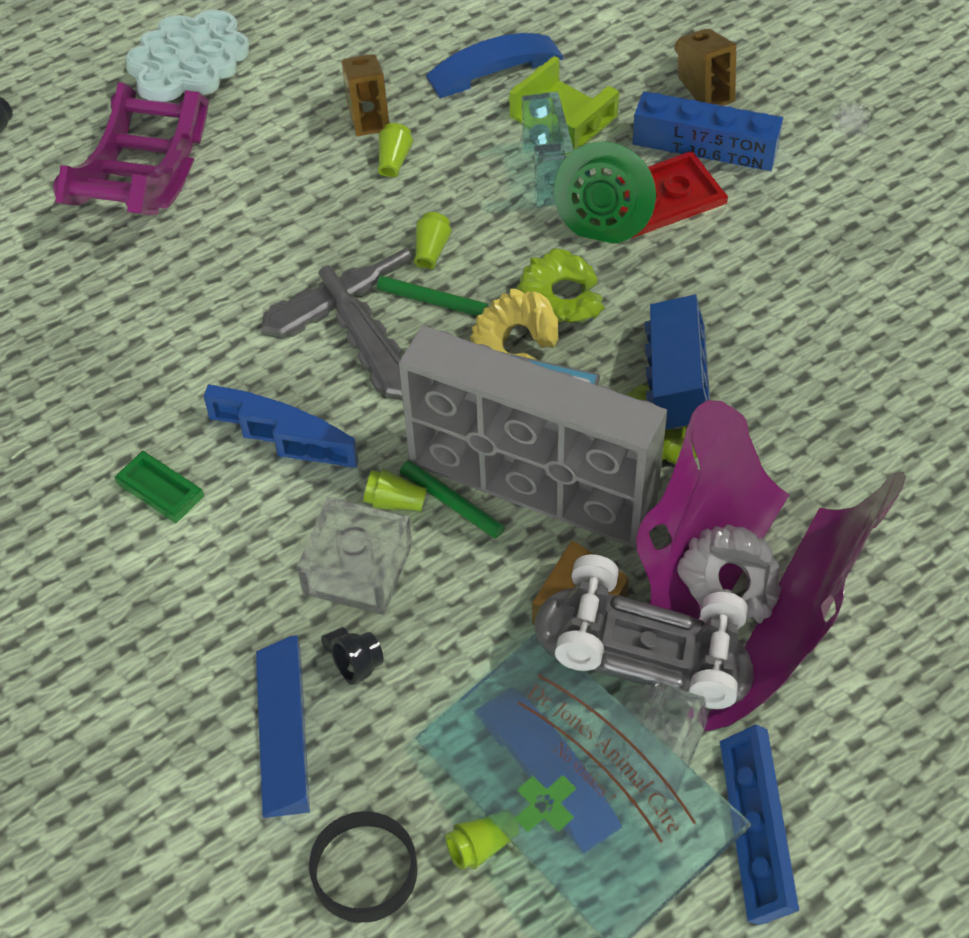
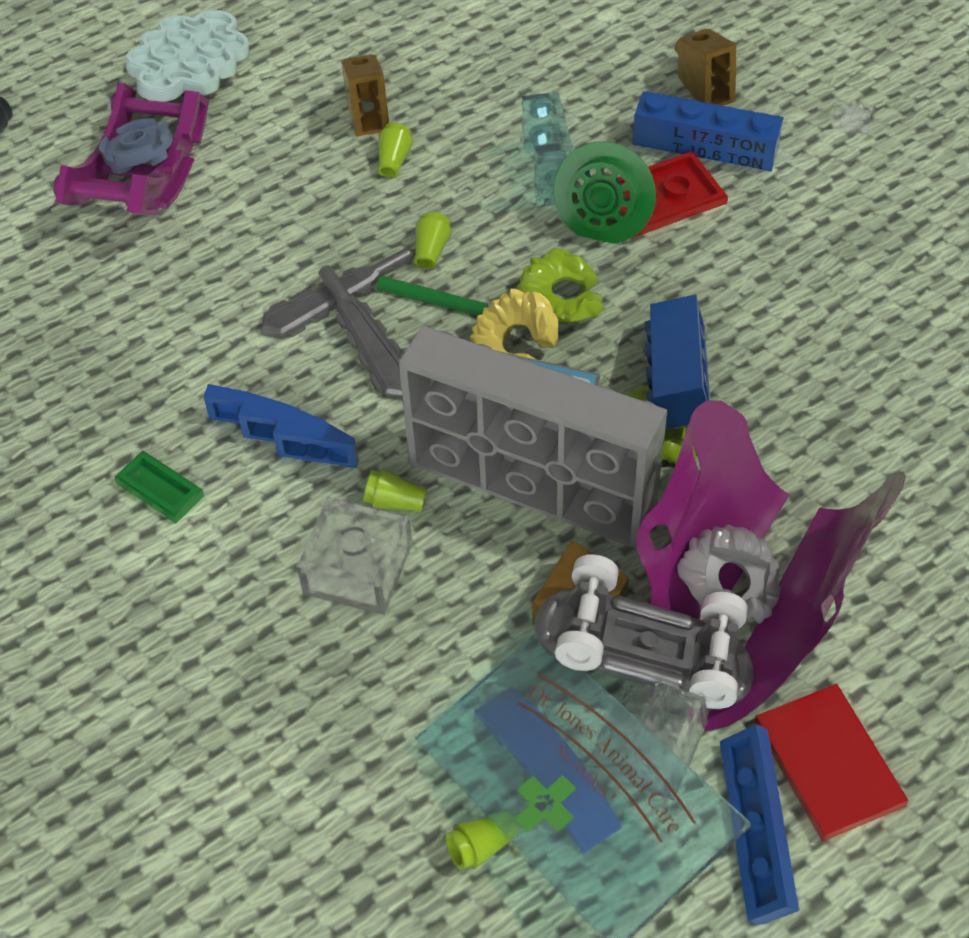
(136, 144): none -> sand blue plate
(282, 729): blue slope -> none
(348, 822): black tyre -> none
(360, 650): black piece -> none
(452, 499): green bar -> none
(488, 57): blue slope -> none
(582, 113): lime panel -> none
(831, 762): none -> red tile

